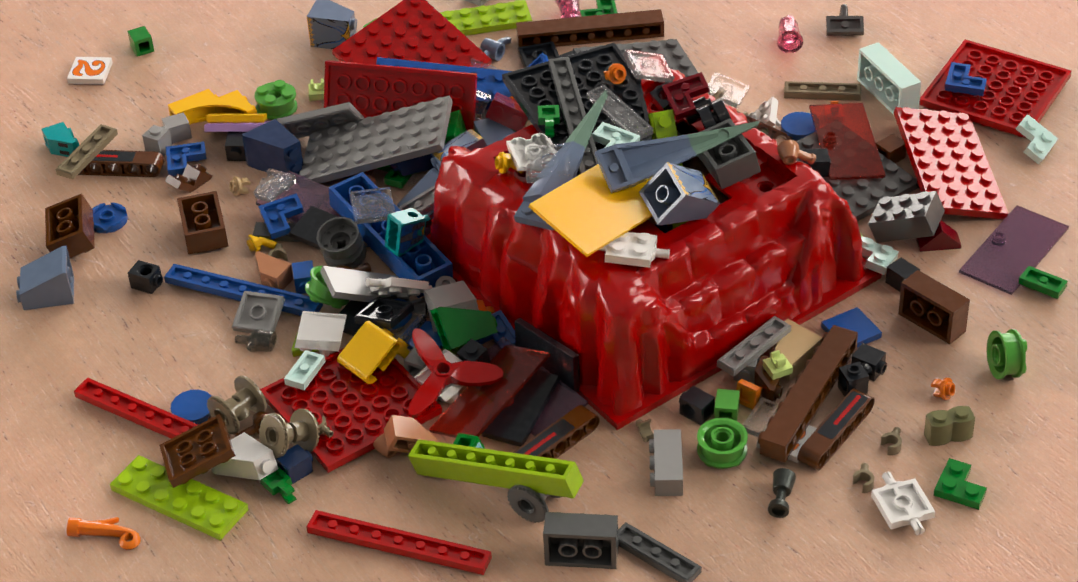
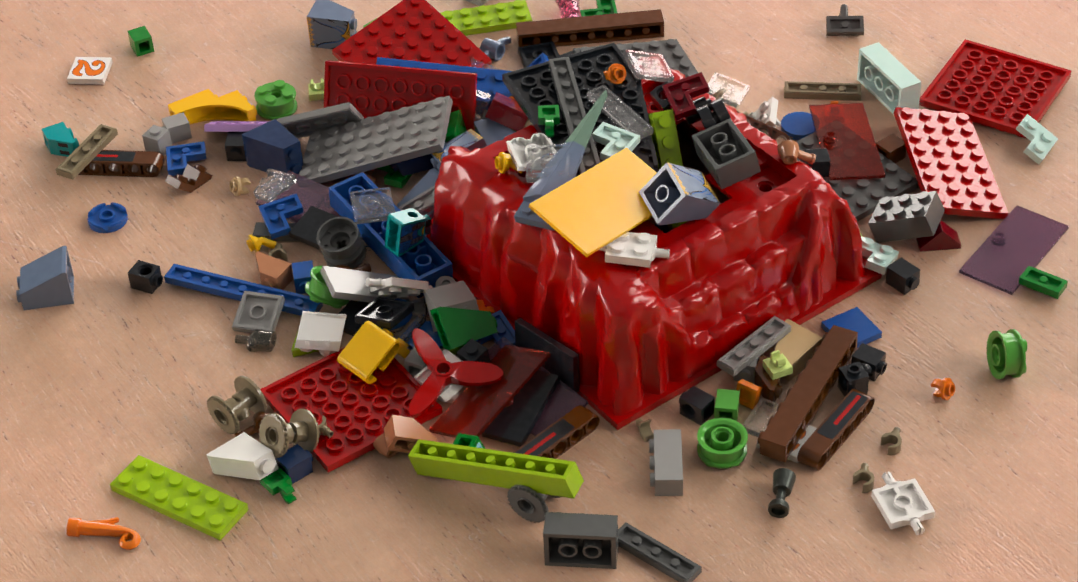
(70, 225): reddish brown brick -> none
(132, 409): red plate -> none
(191, 406): blue tile -> none
(197, 450): reddish brown plate -> none
(202, 222): reddish brown brick -> none
(237, 118): yellow tile -> none
(304, 370): light aqua plate -> none
(399, 542): red plate -> none
(635, 162): sand blue plate -> none
(789, 35): clear pink plant -> none
(933, 306): reddish brown brick -> none
(949, 425): olive brick -> none
(955, 488): green plate -> none
(960, 81): blue plate -> none

